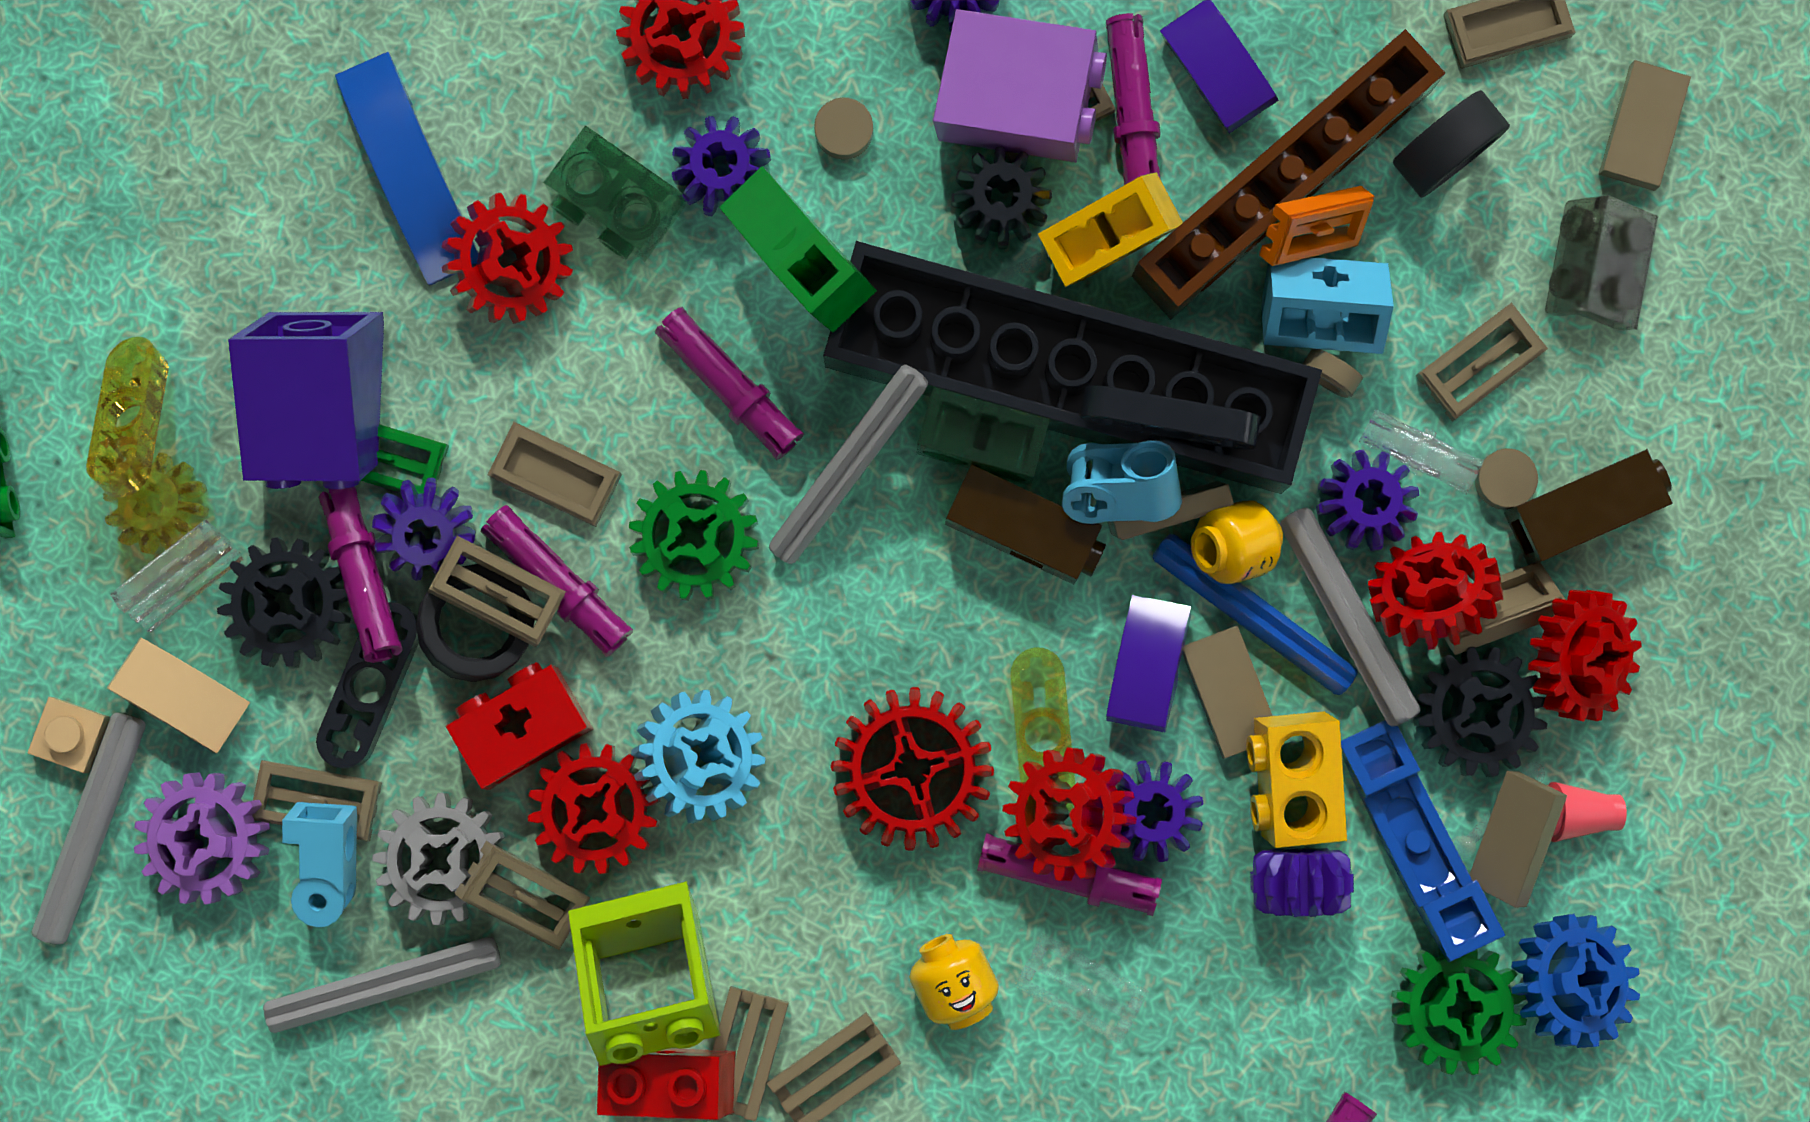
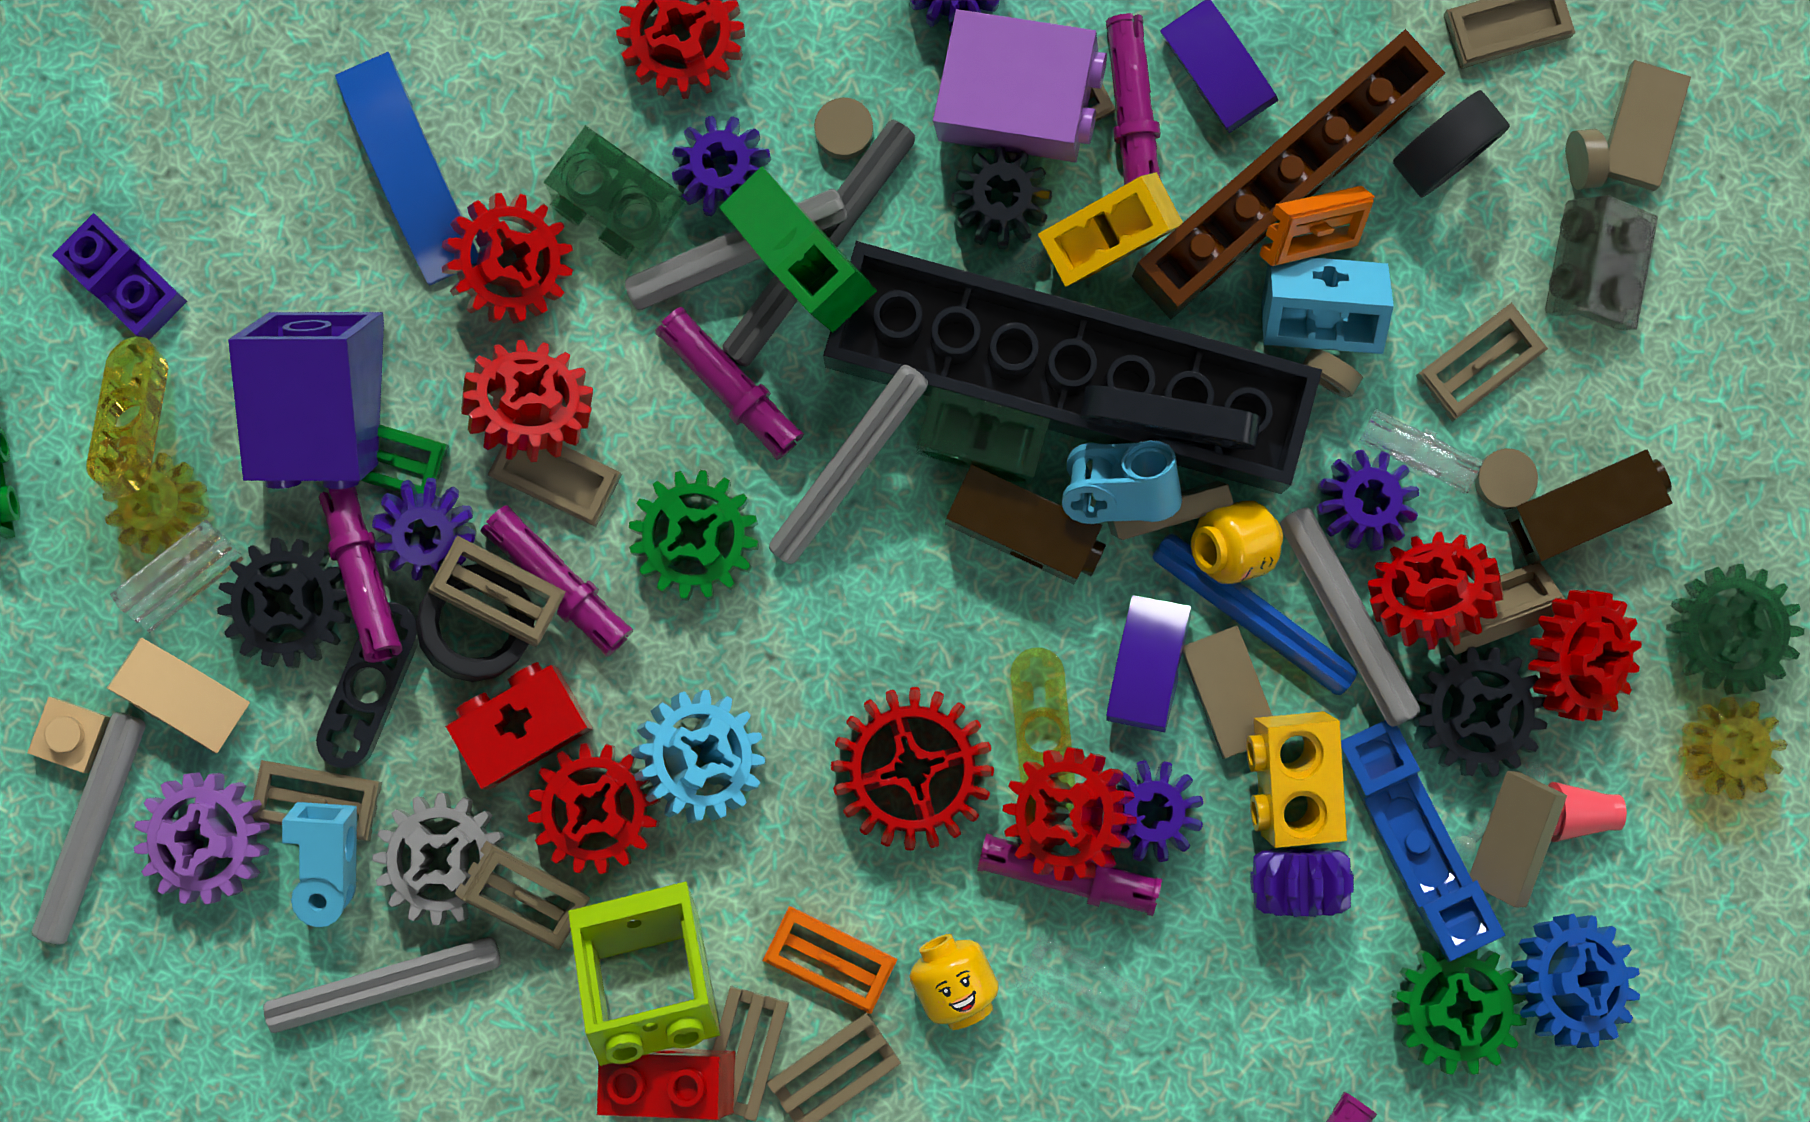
(119, 277): none -> dark purple slope
(526, 401): none -> red gear
(719, 256): none -> light grey axle
(784, 936): none -> orange tile
(856, 193): none -> dark grey axle
(1587, 158): none -> dark tan tile
(1714, 757): none -> clear yellow gear
(1759, 639): none -> clear green gear

